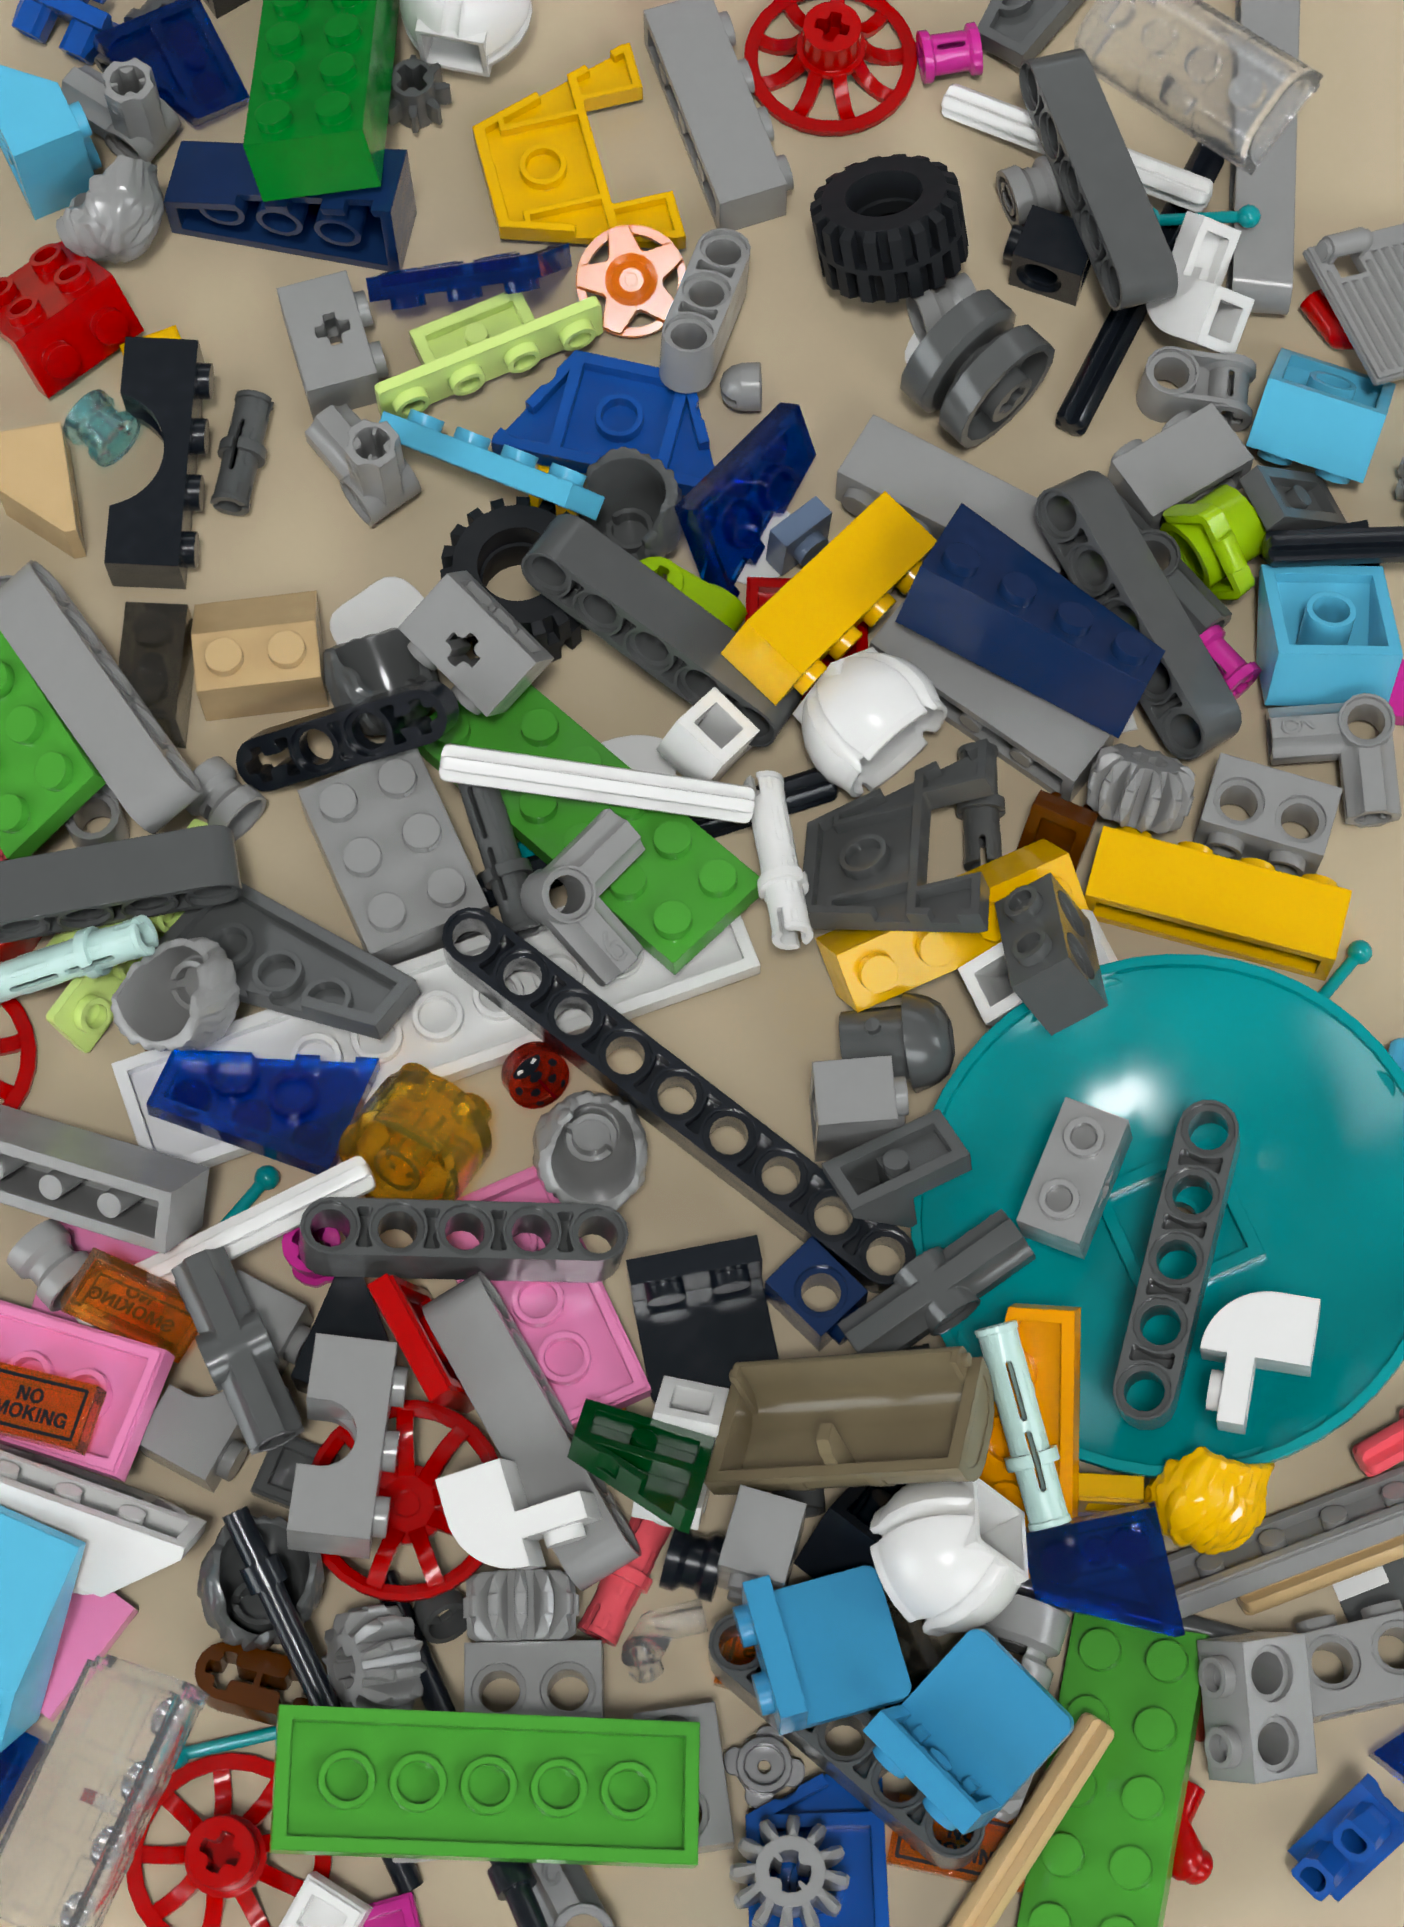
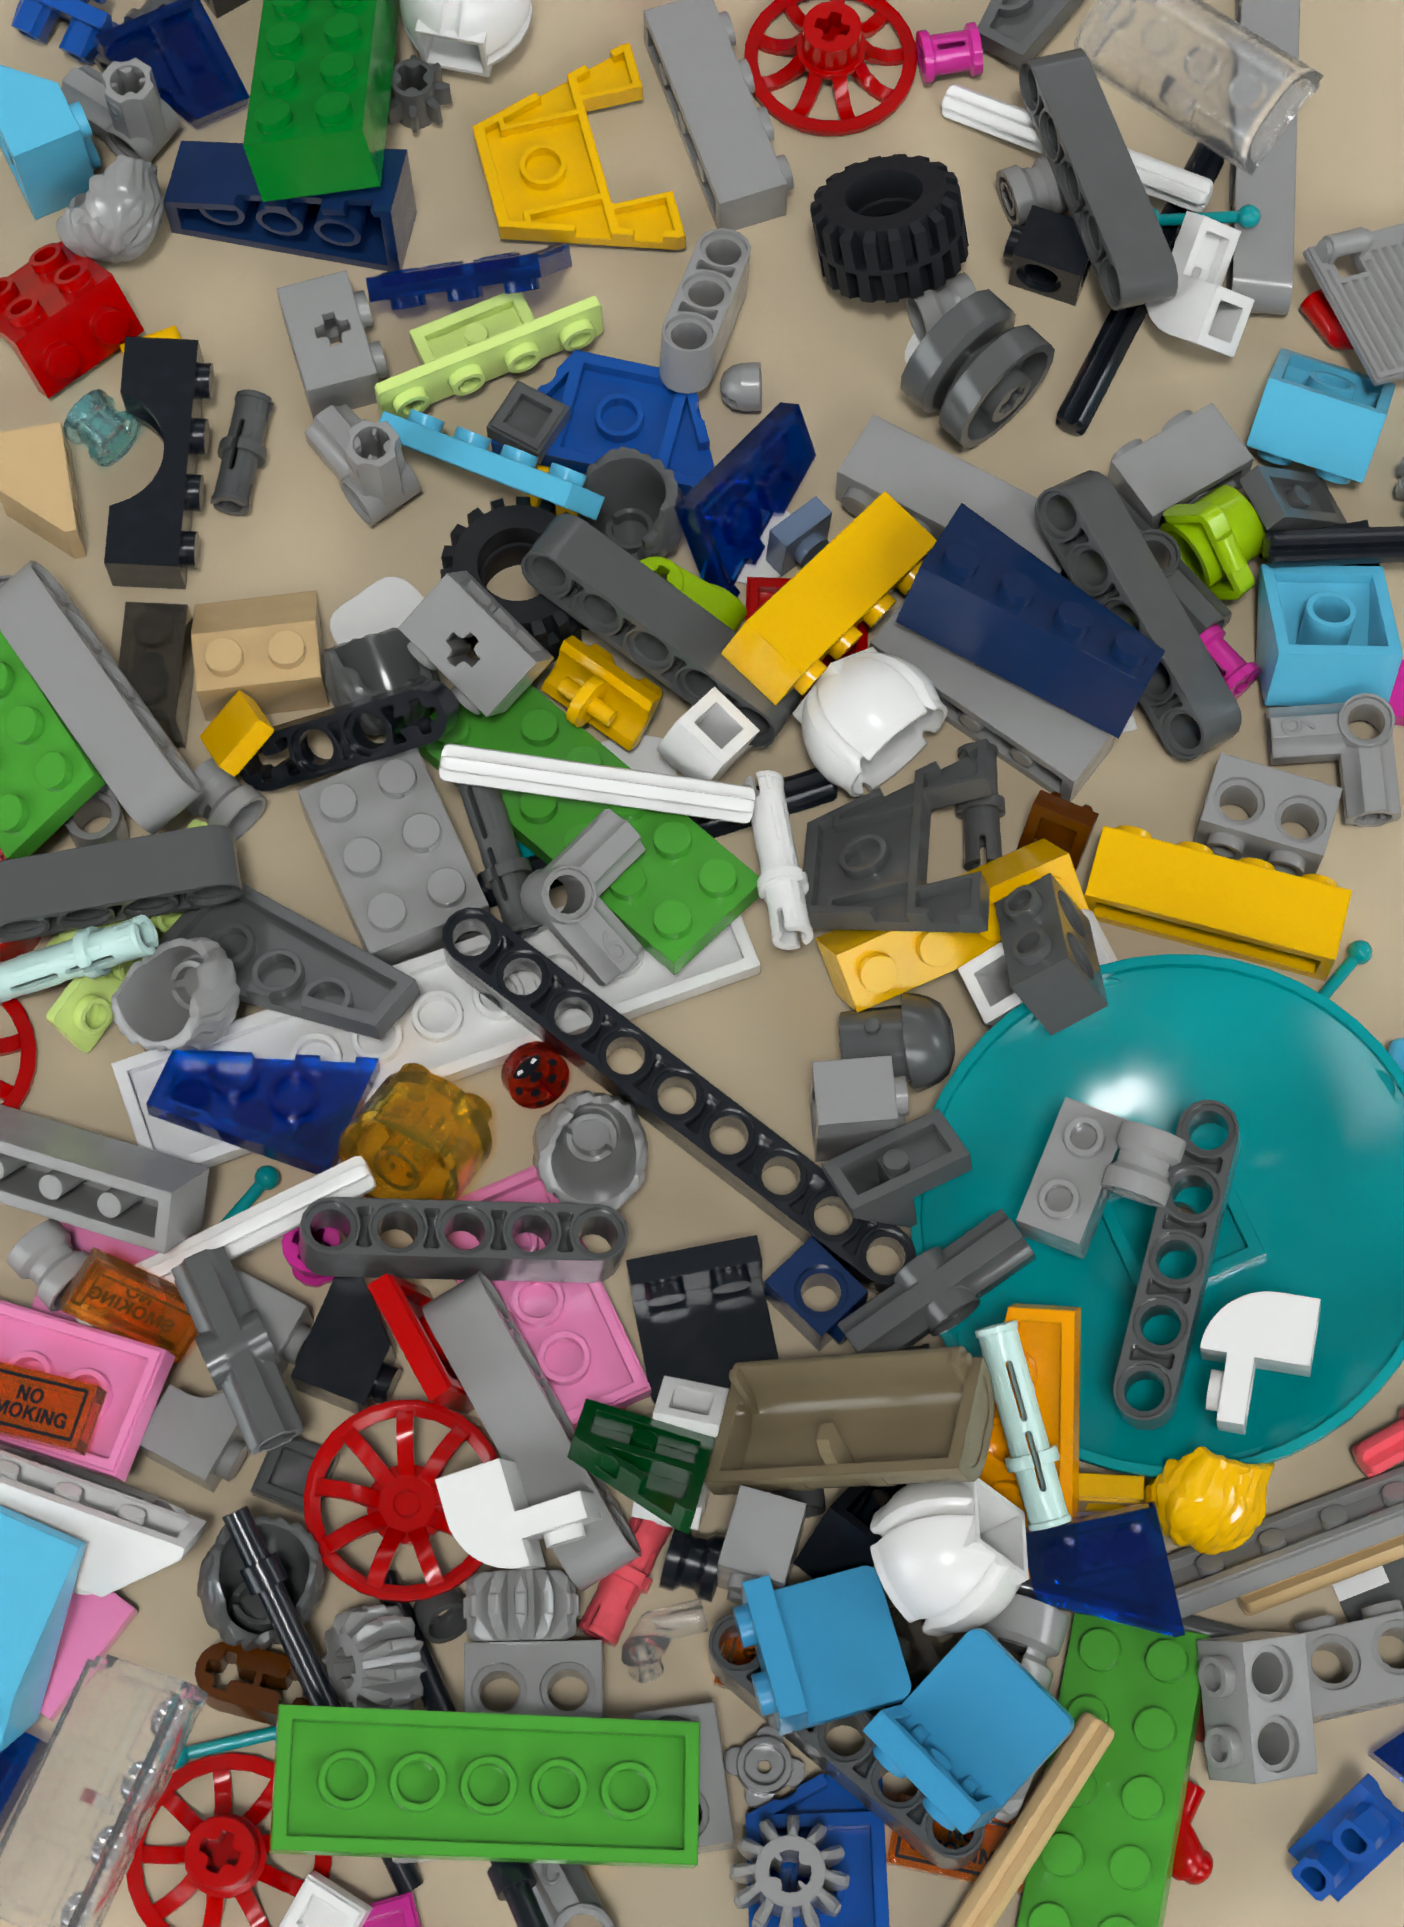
(236, 733): none -> yellow tile
(338, 1504): light grey arch -> none
(528, 420): none -> dark grey tile
(601, 693): none -> yellow hips
(630, 278): wheel -> none
(1140, 788): light grey gear -> none
(1143, 1163): none -> light grey wheel
(1200, 381): light grey piece -> none

